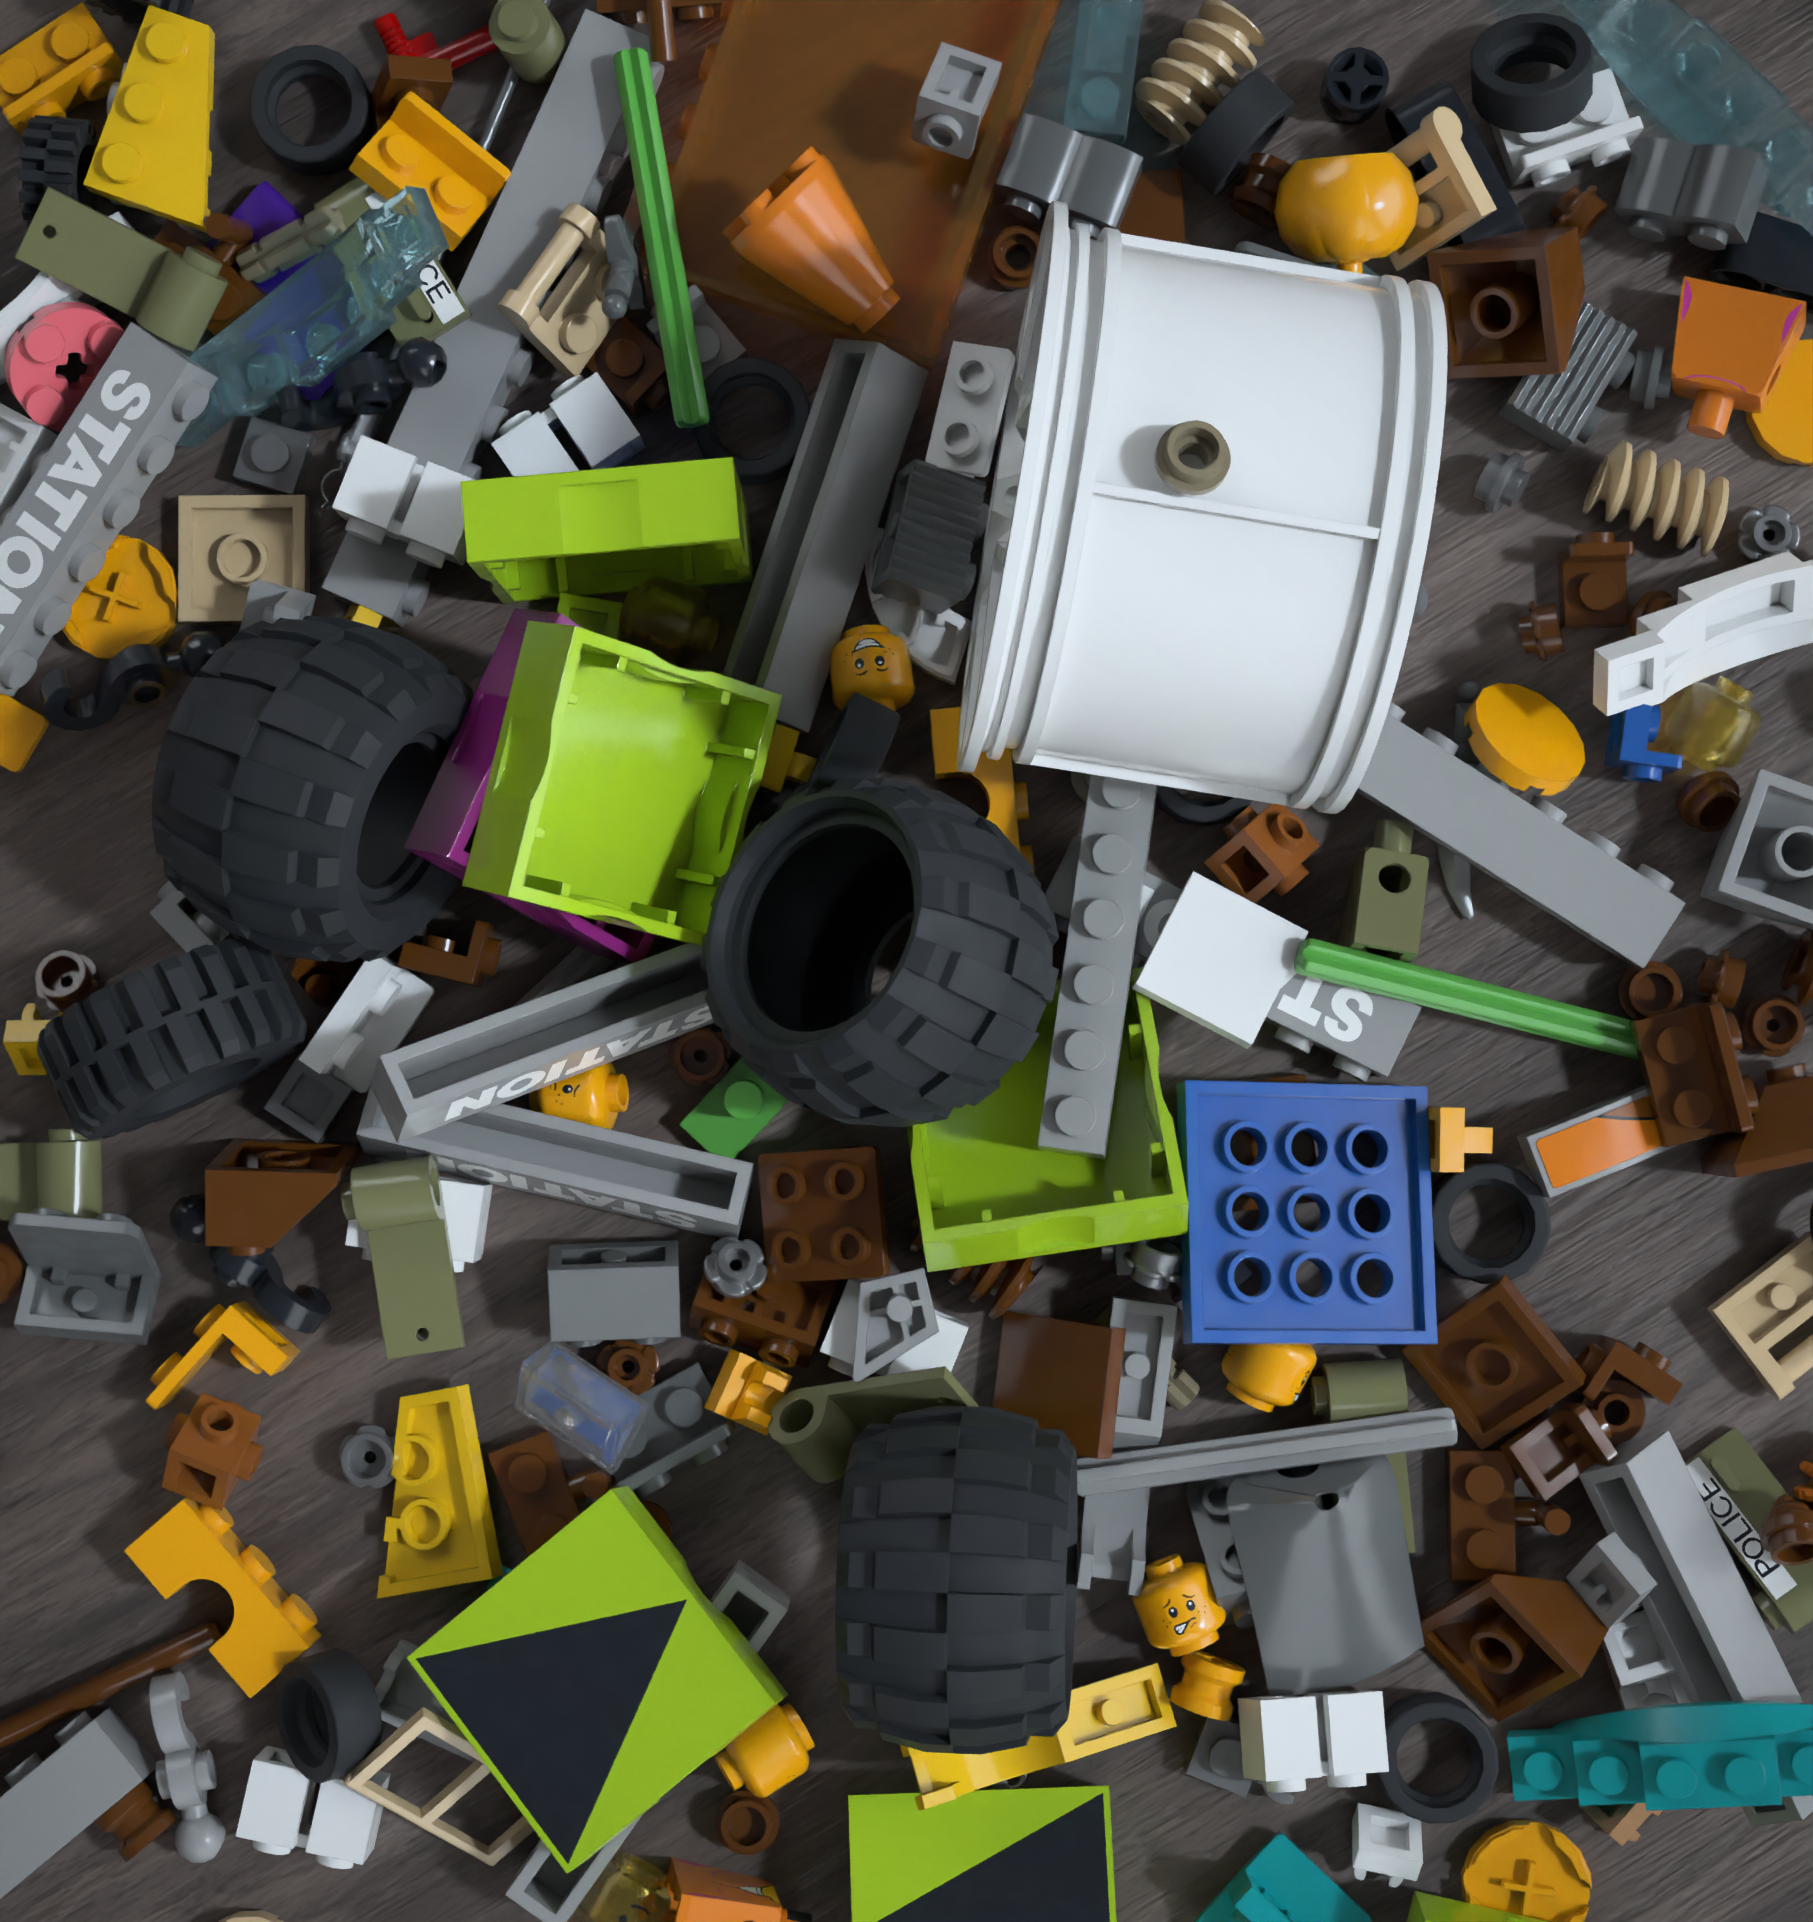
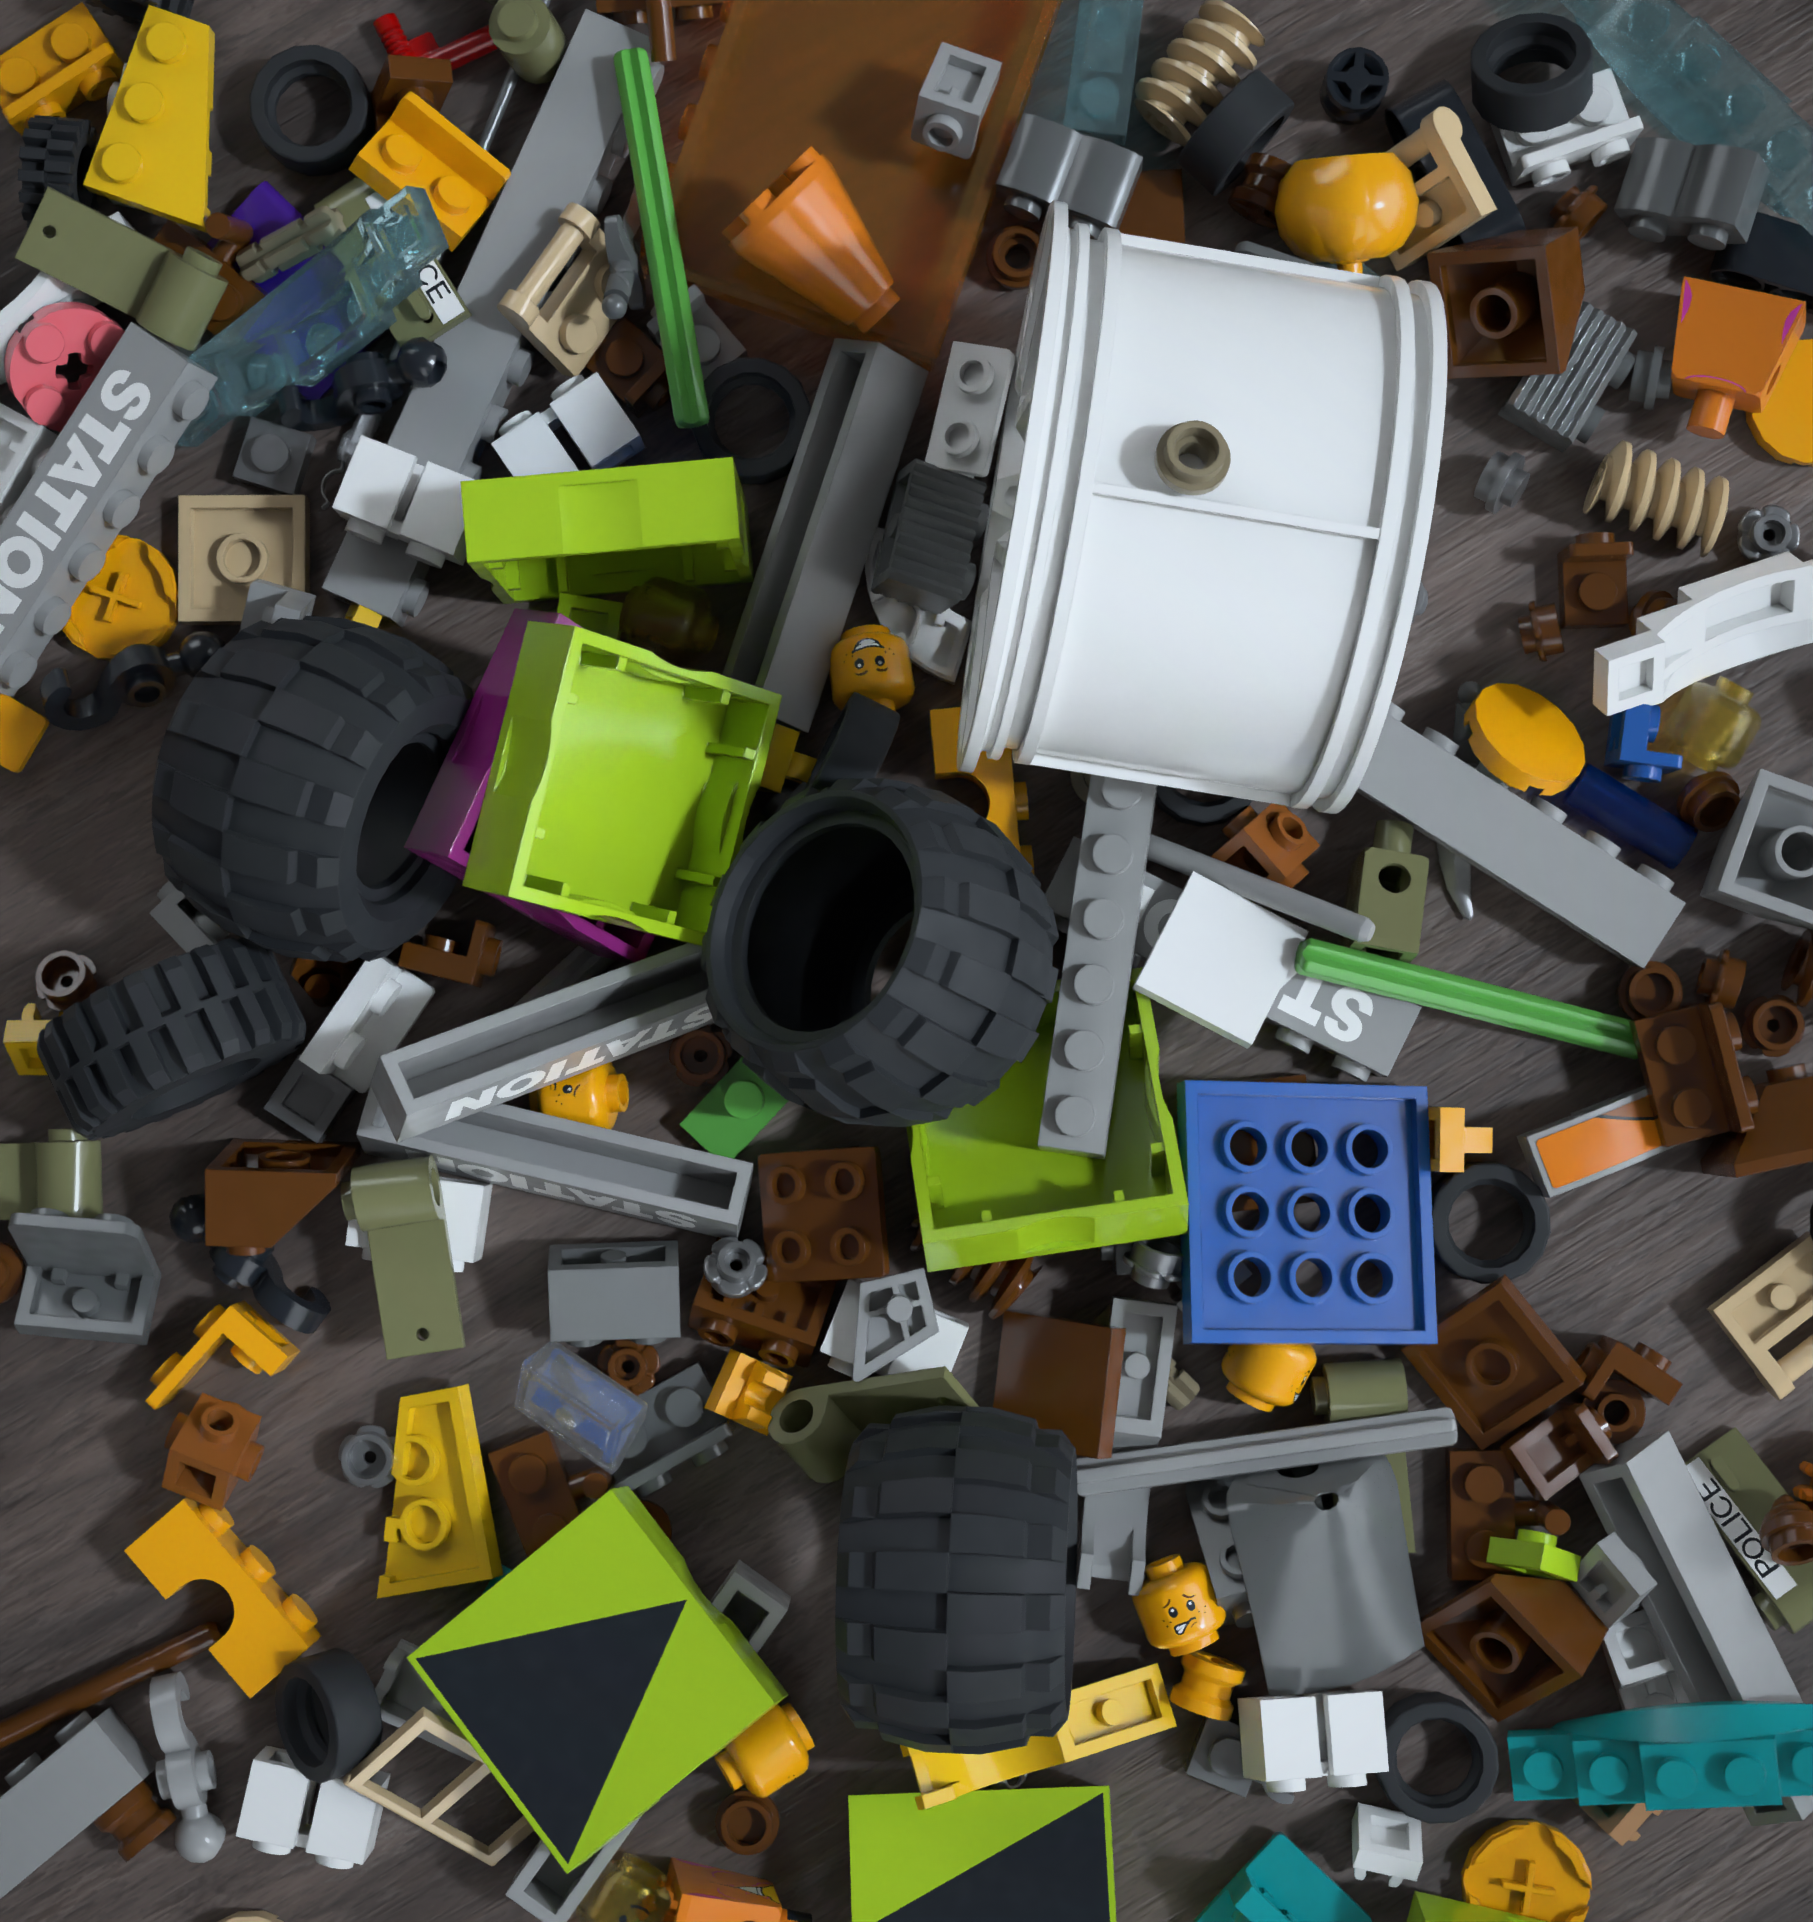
(1262, 890): none -> light grey bar
(1534, 1555): none -> lime plate
(1630, 816): none -> clear blue piece

